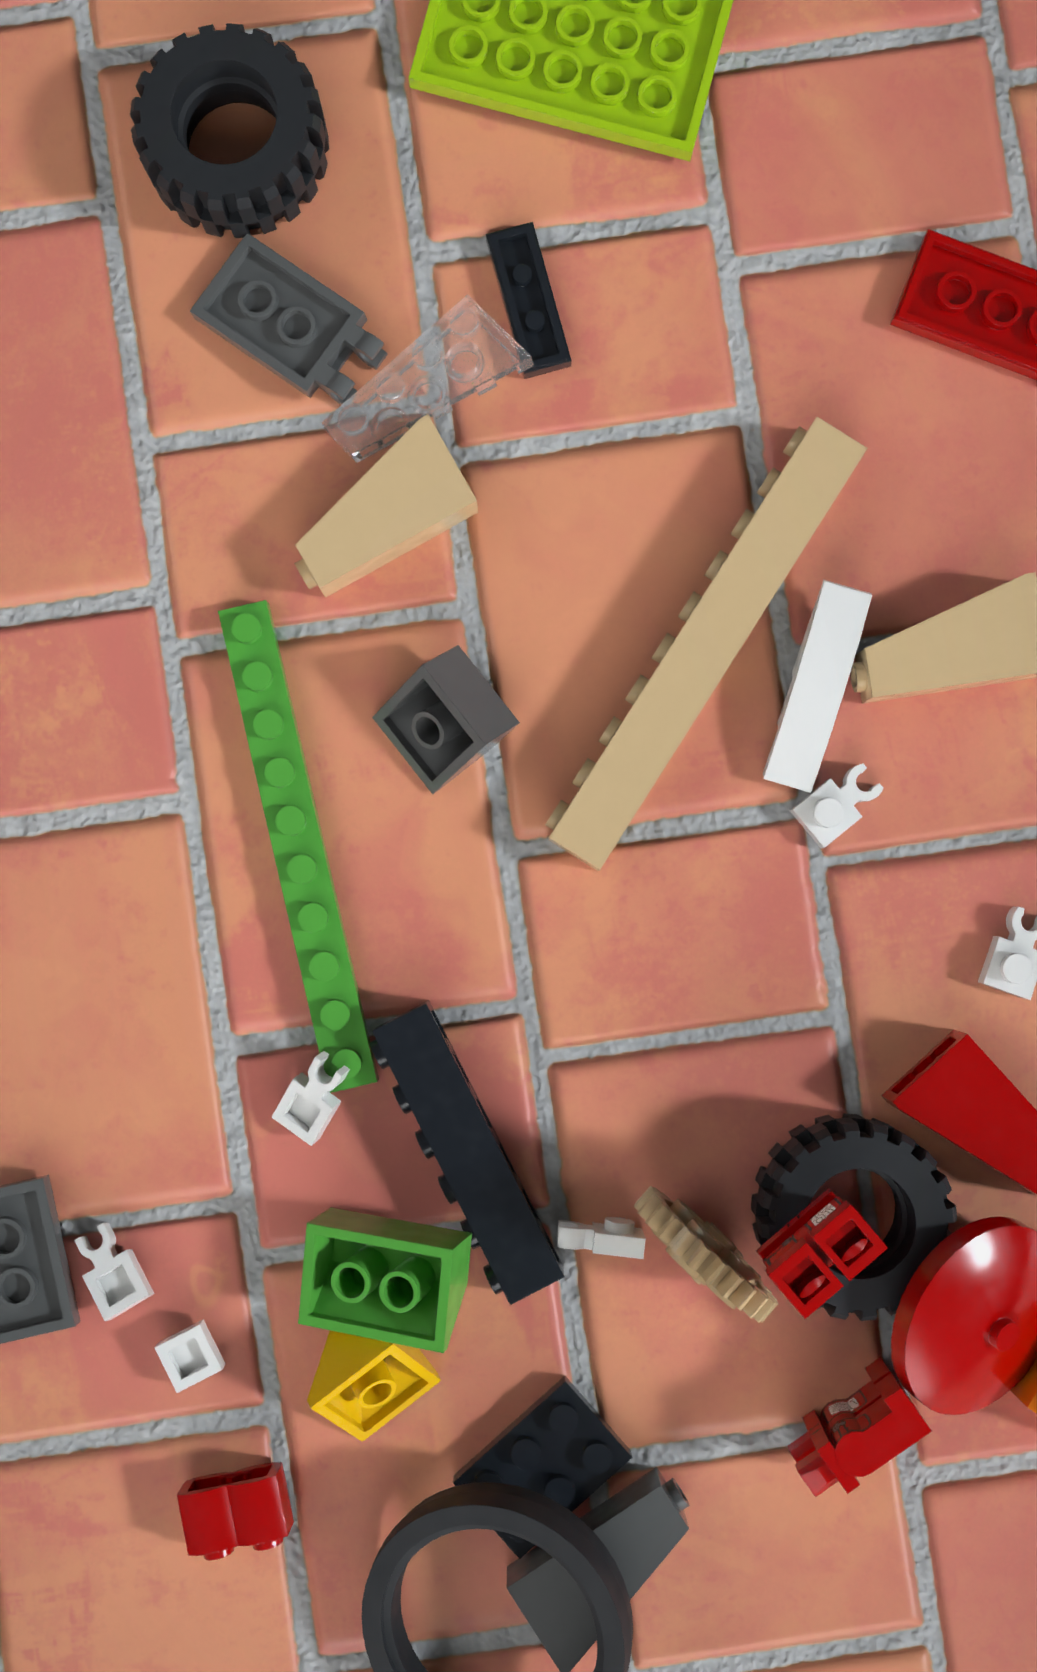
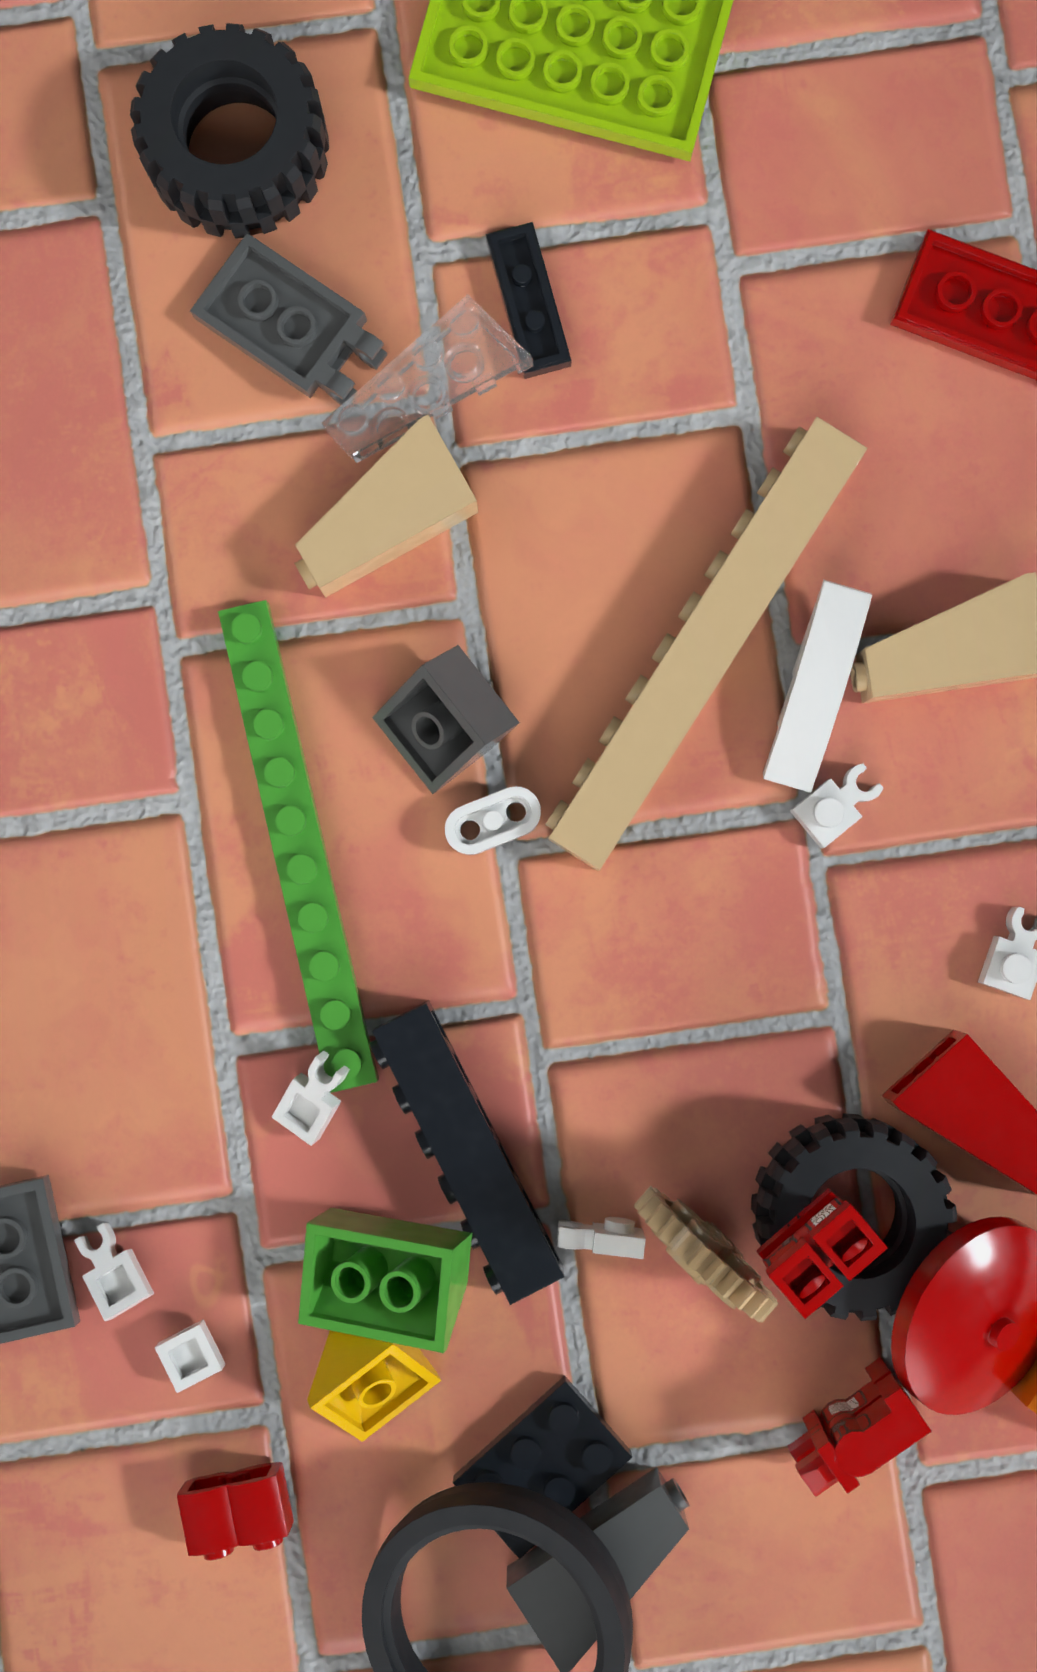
(492, 819): none -> white plate

